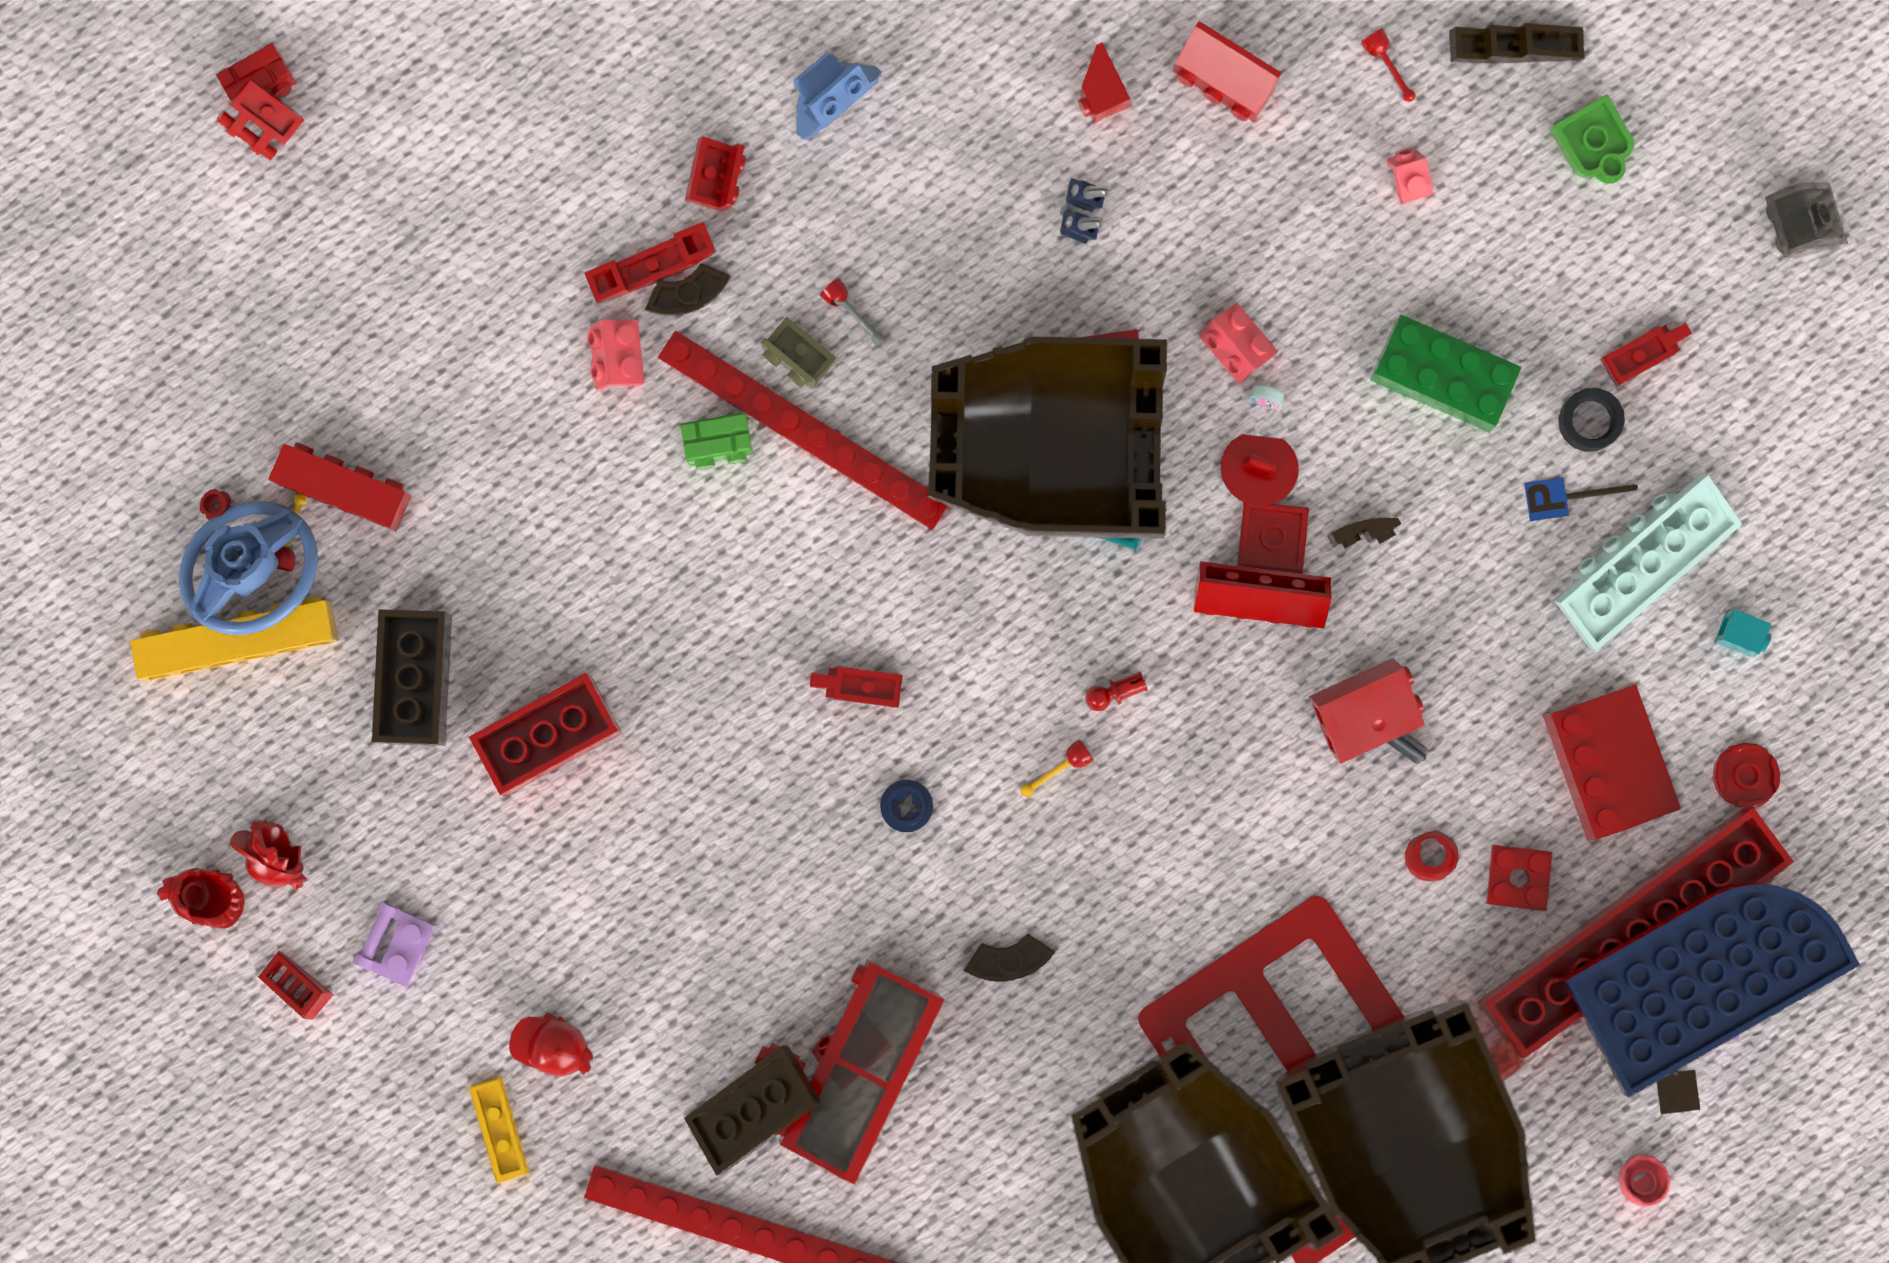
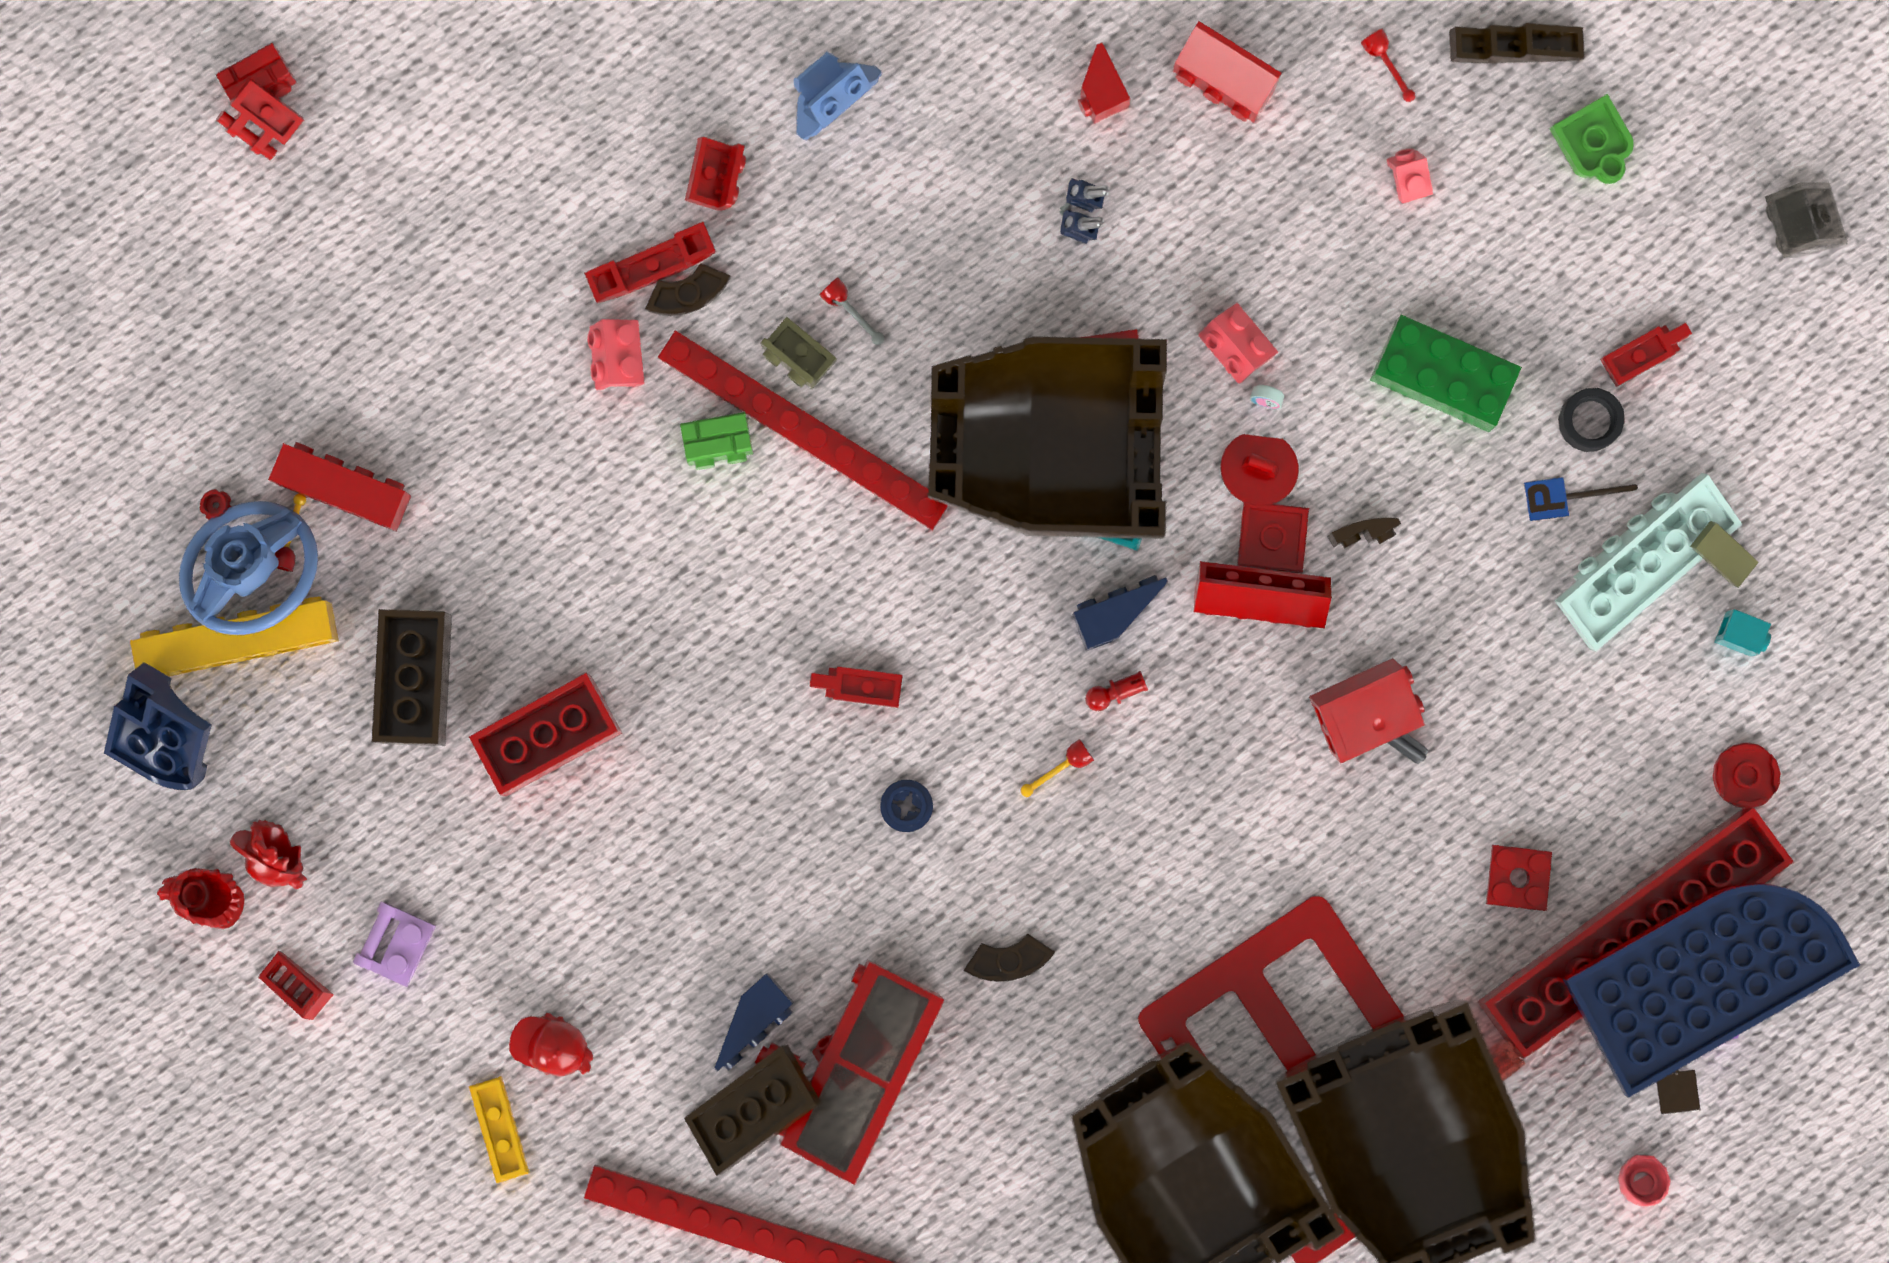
(157, 732): none -> dark blue slope
(754, 1013): none -> dark blue slope
(1108, 619): none -> dark blue slope
(1421, 870): red piece -> none
(1612, 763): red slope -> none
(1724, 554): none -> olive tile

